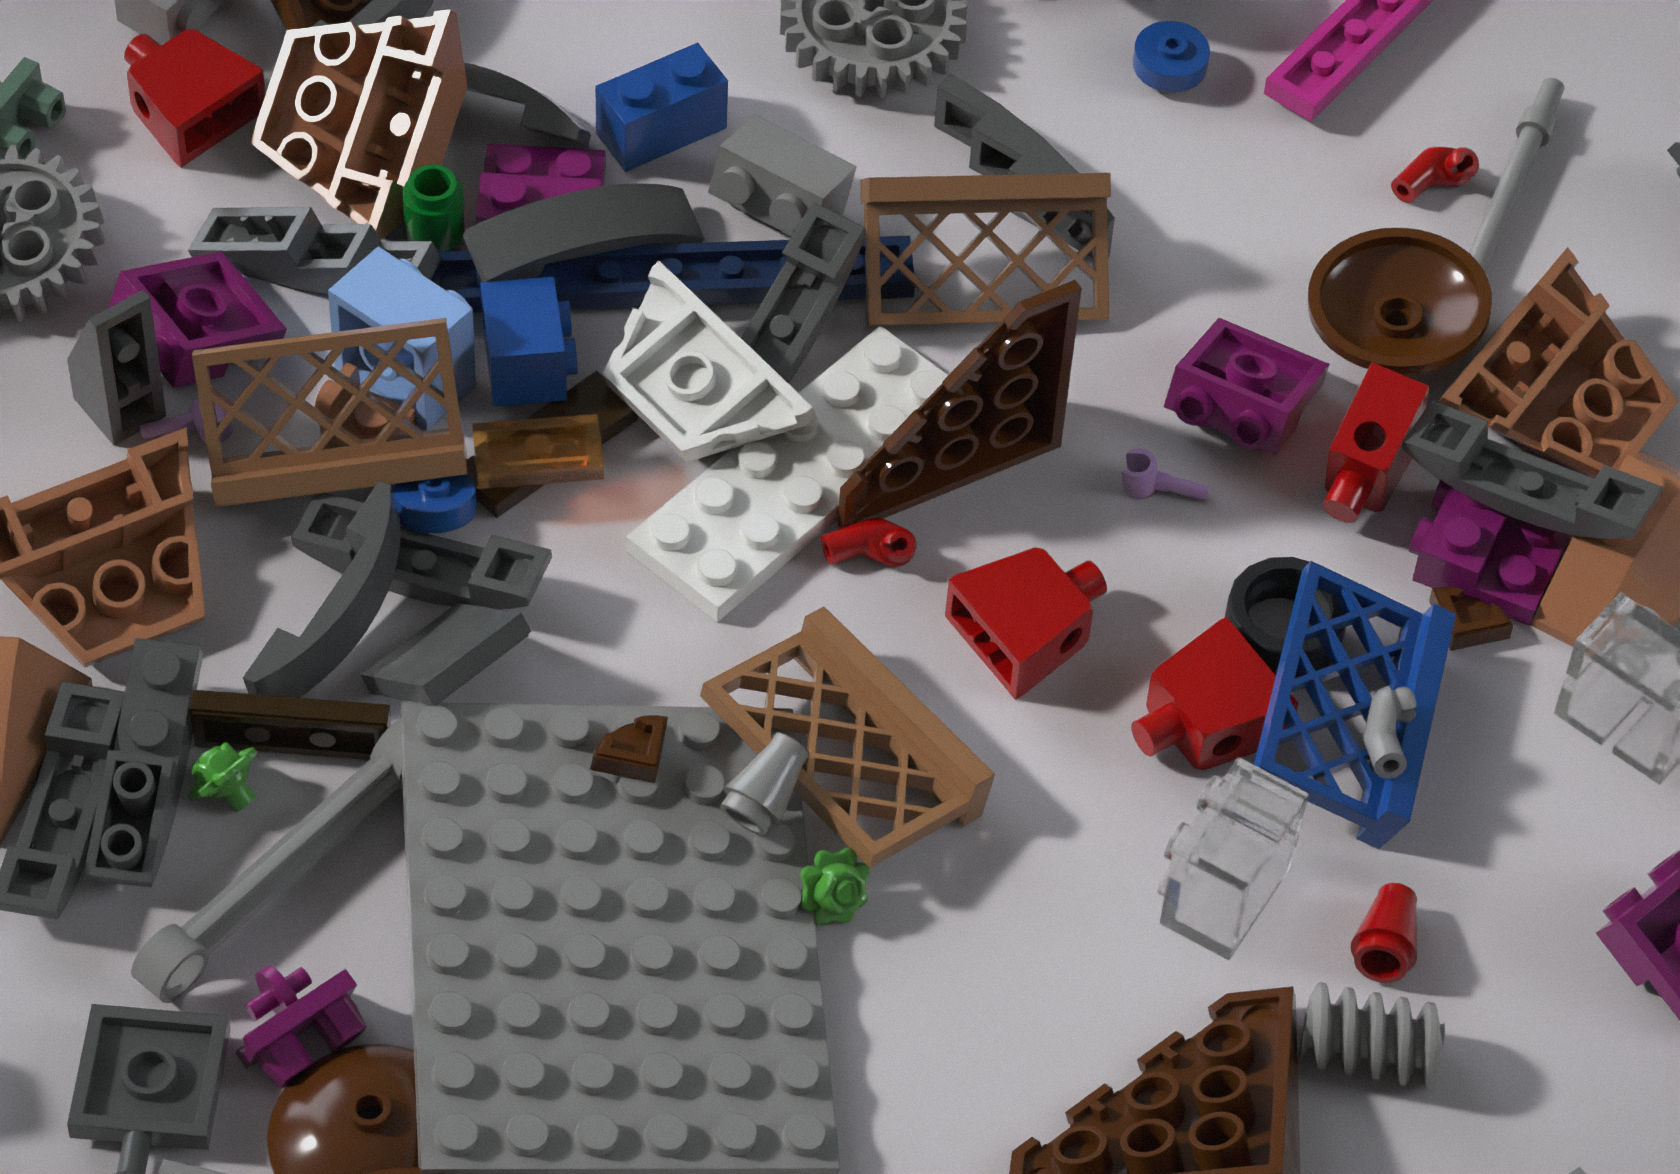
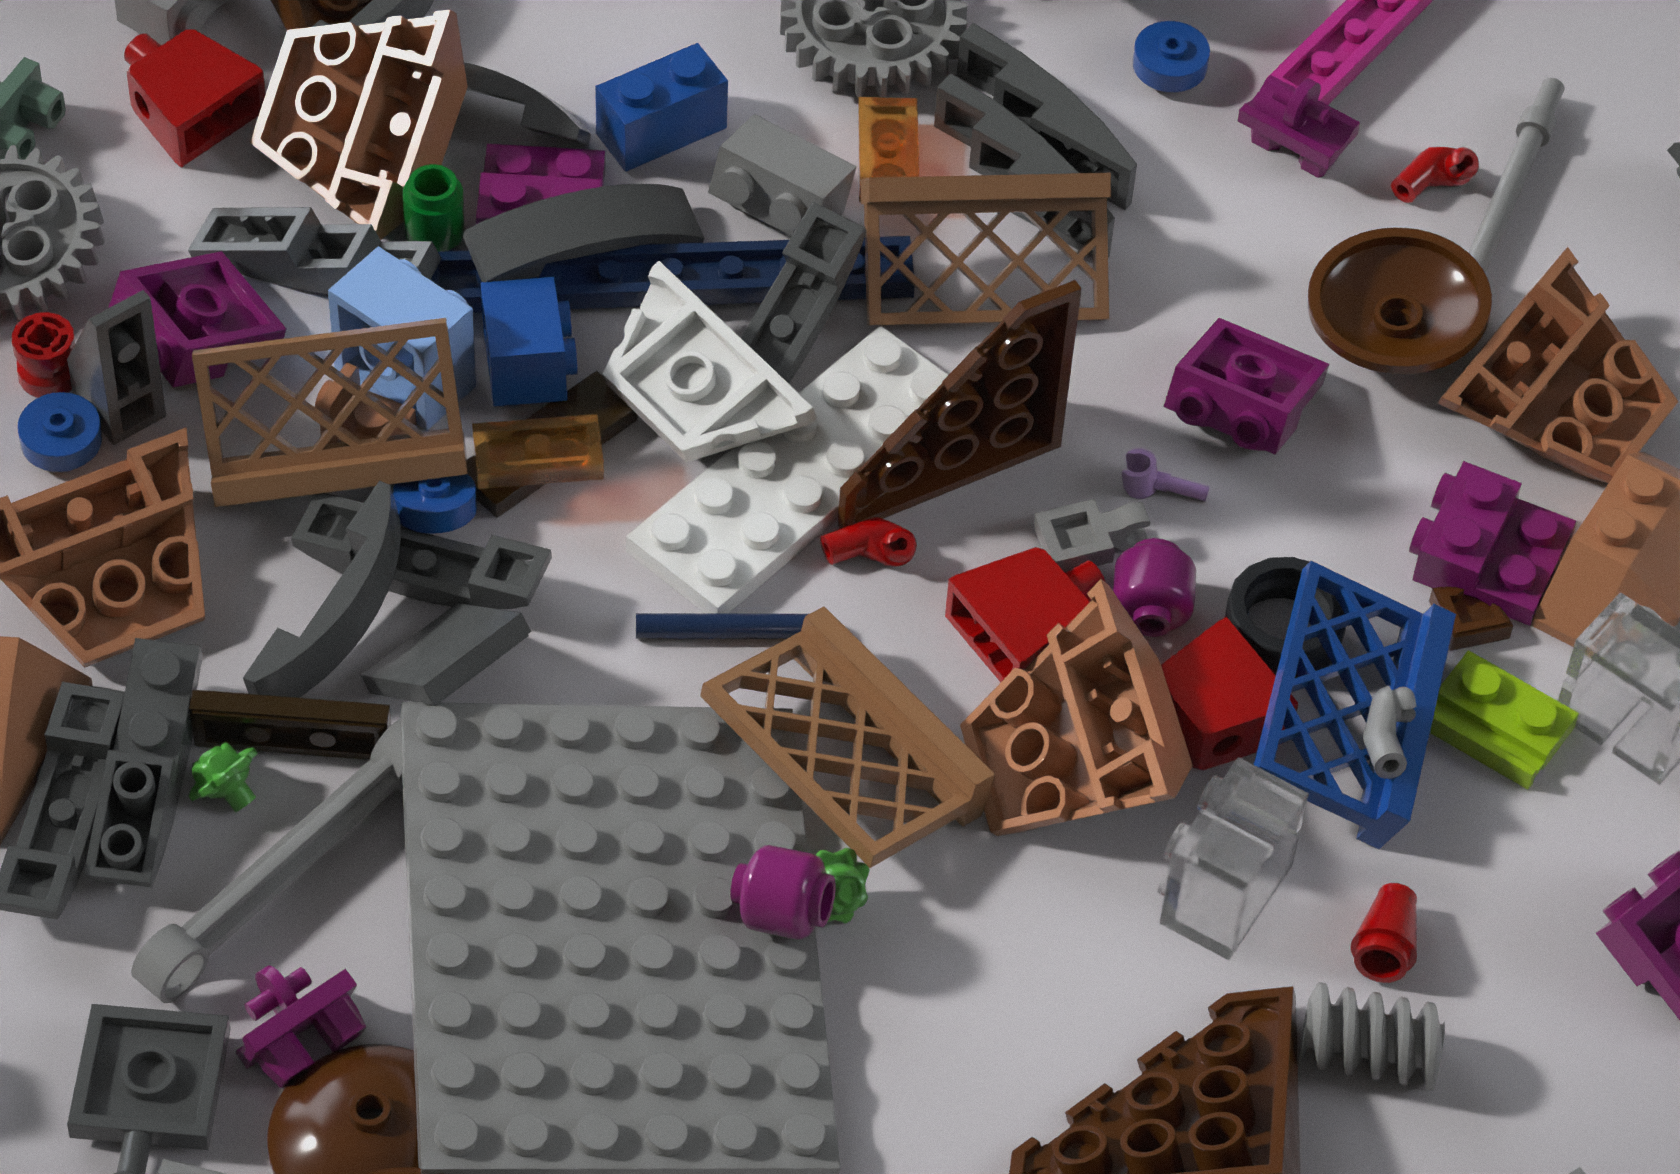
(42, 350): none -> red wheel
(59, 432): none -> blue wheel
(191, 420): lavender hand -> none
(632, 749): reddish brown tile -> none
(717, 625): none -> dark blue bar
(765, 785): light grey cone -> none
(783, 892): none -> magenta head
(887, 138): none -> clear orange plate
(1046, 108): none -> dark grey slope
(1080, 726): none -> nougat wedge
(1083, 533): none -> light grey plate
(1156, 585): none -> magenta head
(1299, 122): none -> magenta hips
(1368, 447): red torso -> none
(1500, 719): none -> lime plate
(1524, 486): dark grey slope -> none

